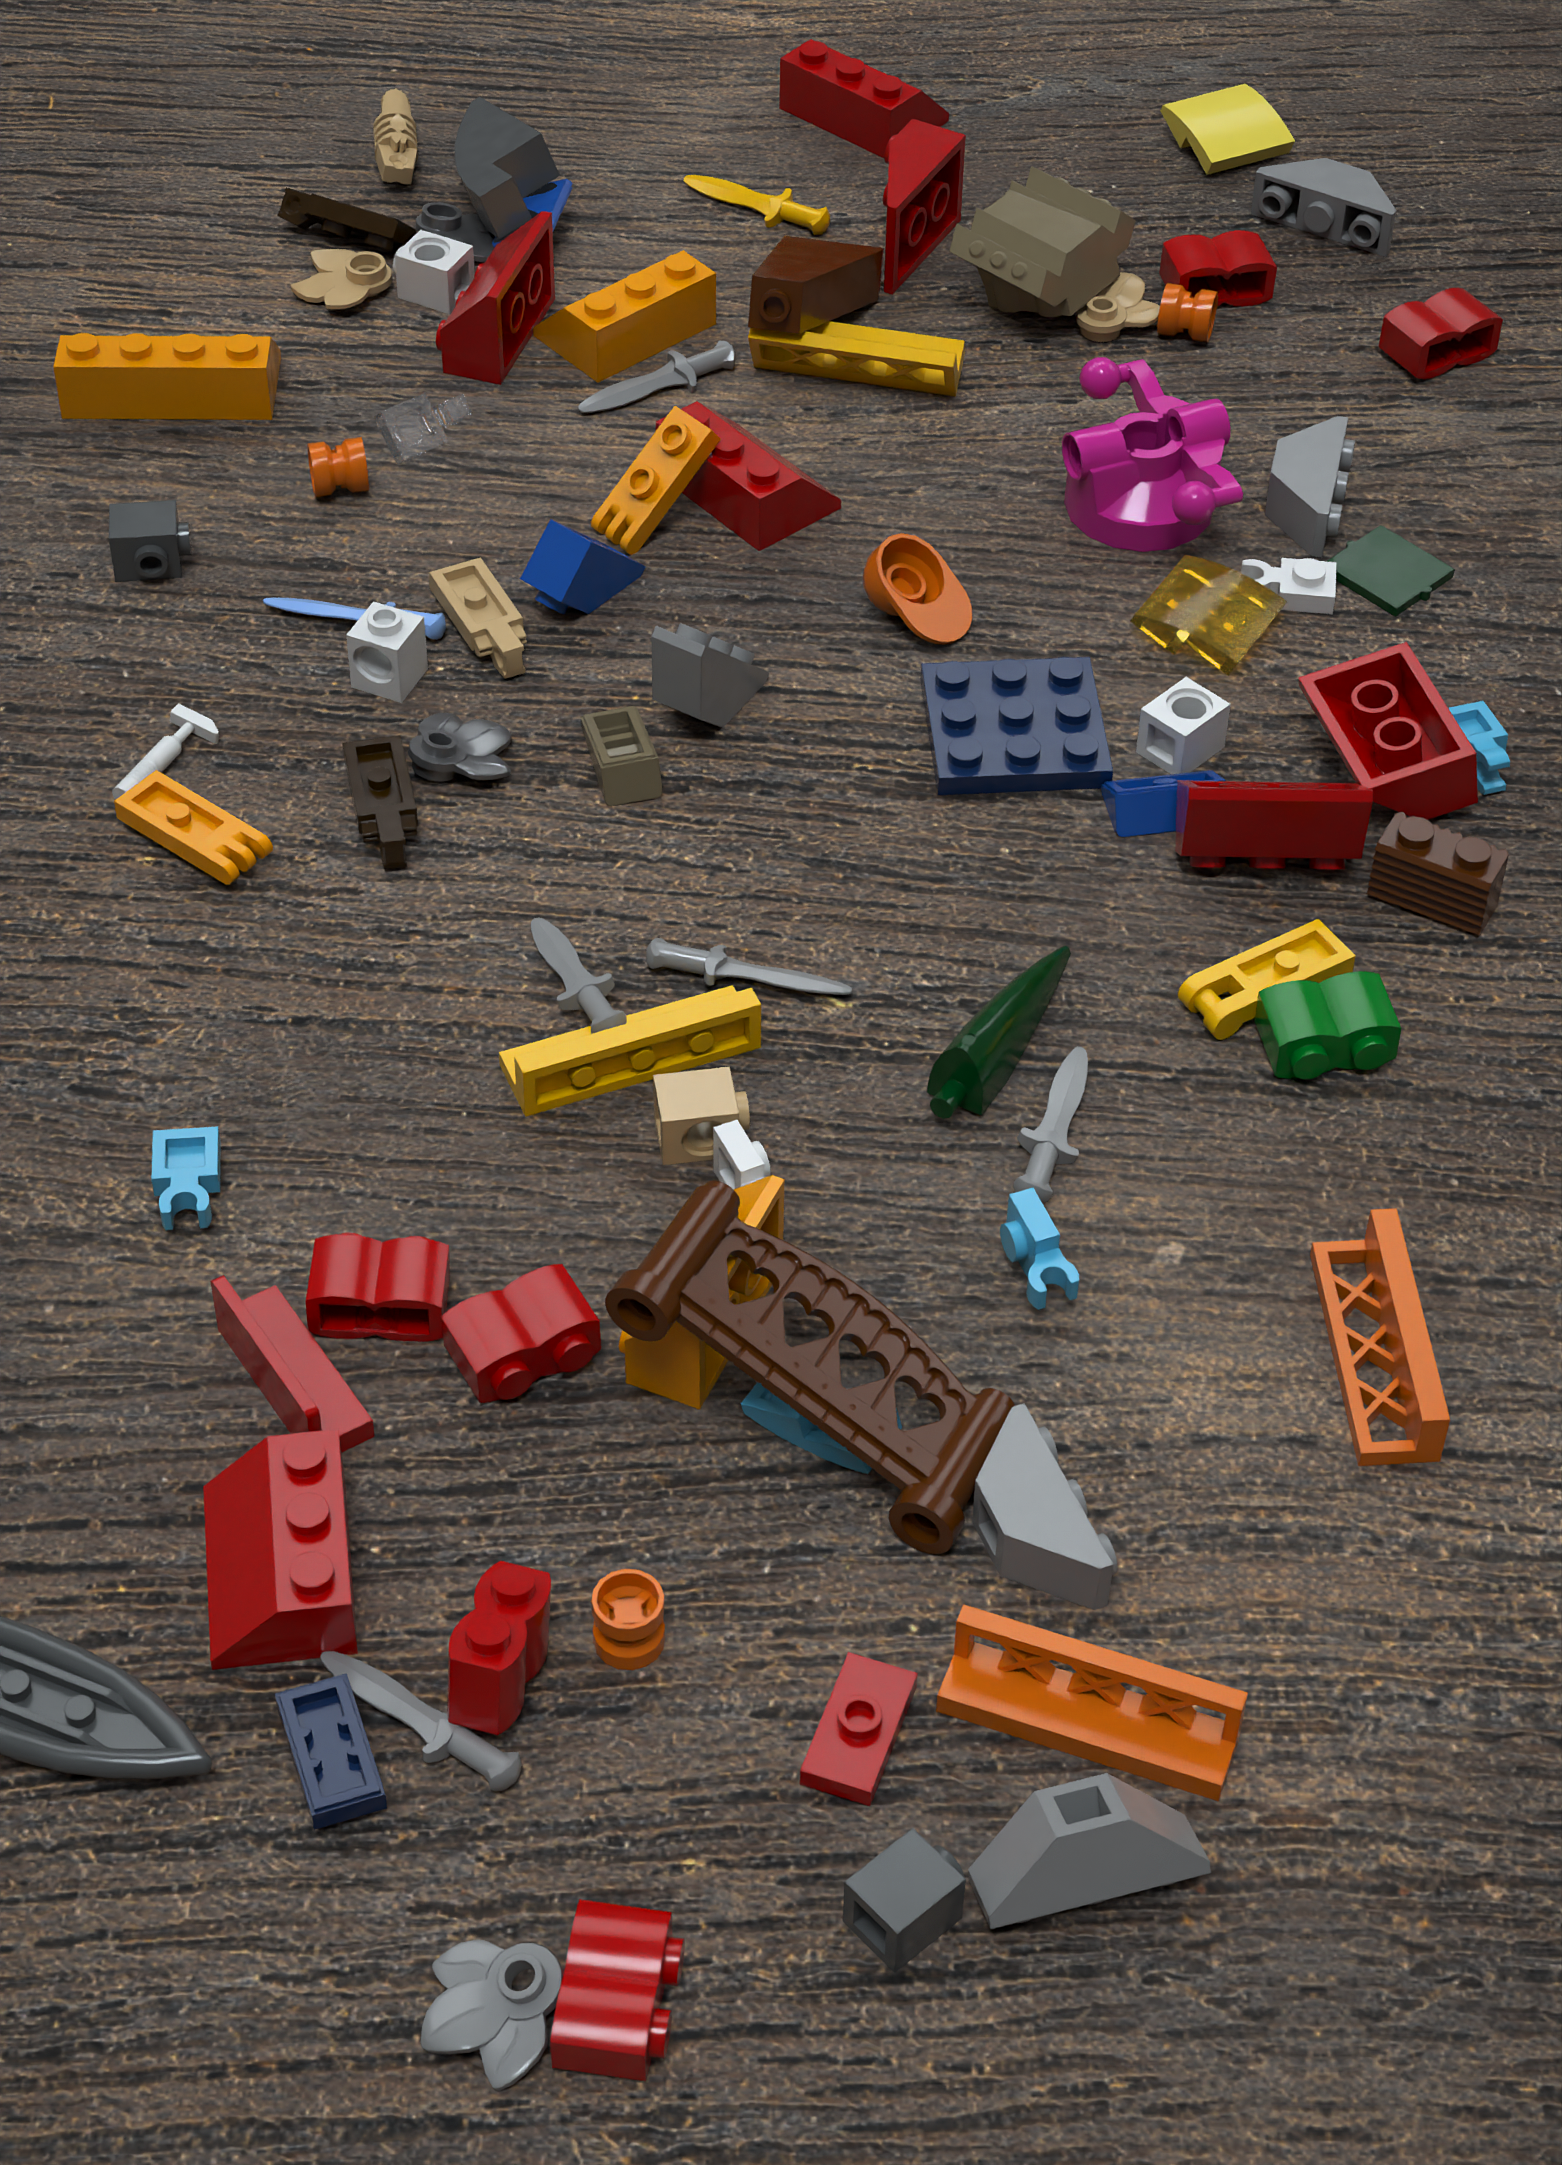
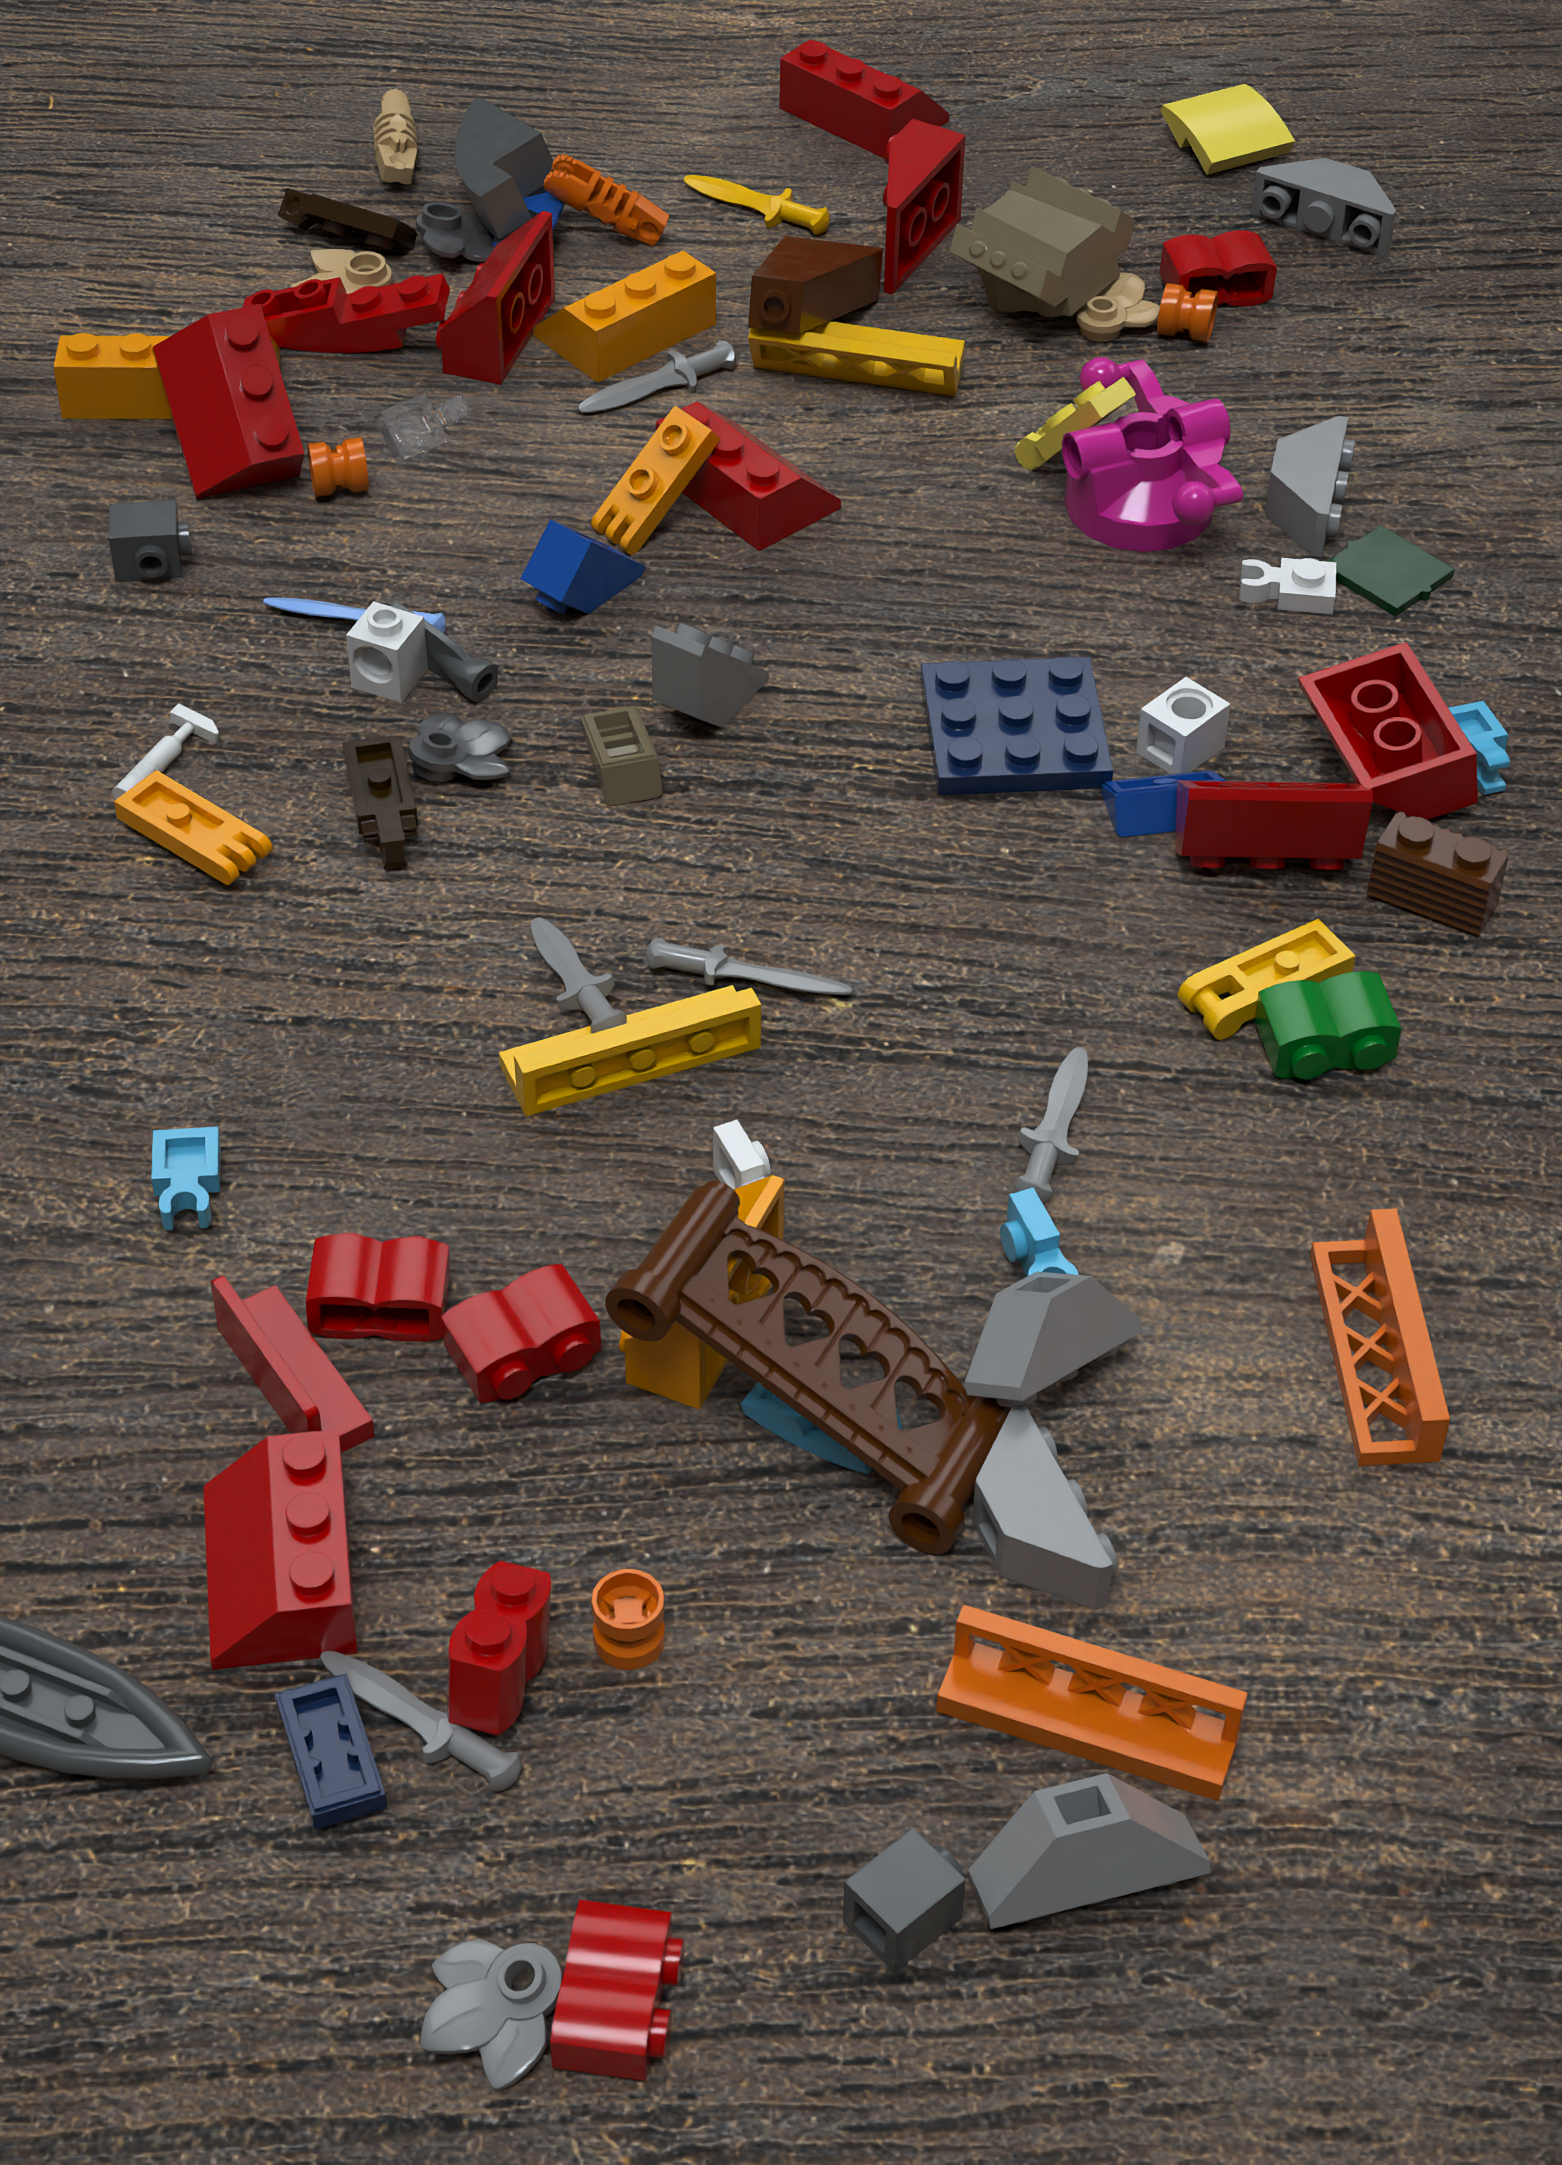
(229, 403): none -> red slope
(372, 319): none -> red slope
(433, 270): white brick -> none
(471, 674): none -> dark grey piece
(482, 613): tan hinge -> none
(602, 198): none -> orange hinge
(688, 1109): tan brick -> none
(858, 1729): plate -> none
(916, 583): orange cap -> none
(993, 1041): dark green piece -> none
(1044, 1334): none -> light grey slope
(1093, 407): none -> light yellow hinge
(1209, 610): clear yellow slope -> none
(1440, 333): red brick -> none

